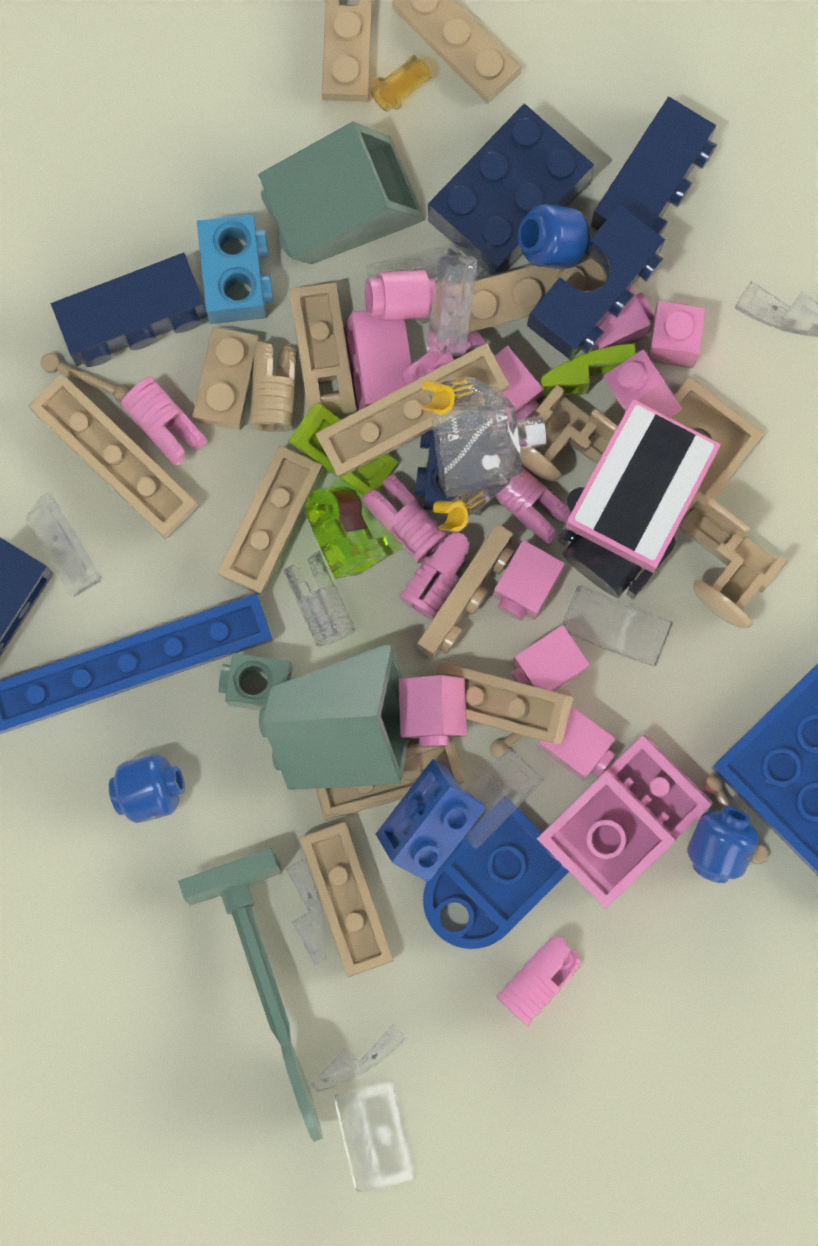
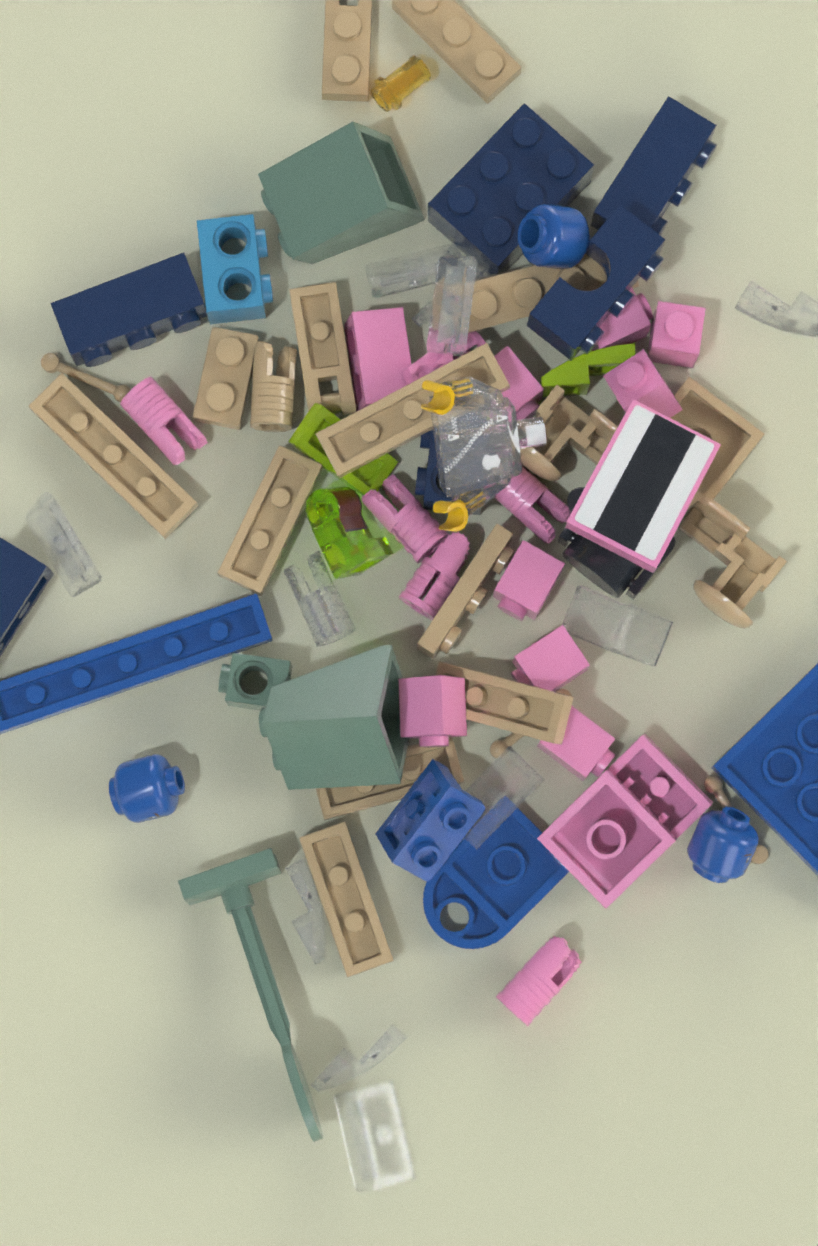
(399, 295): bright pink brick -> none

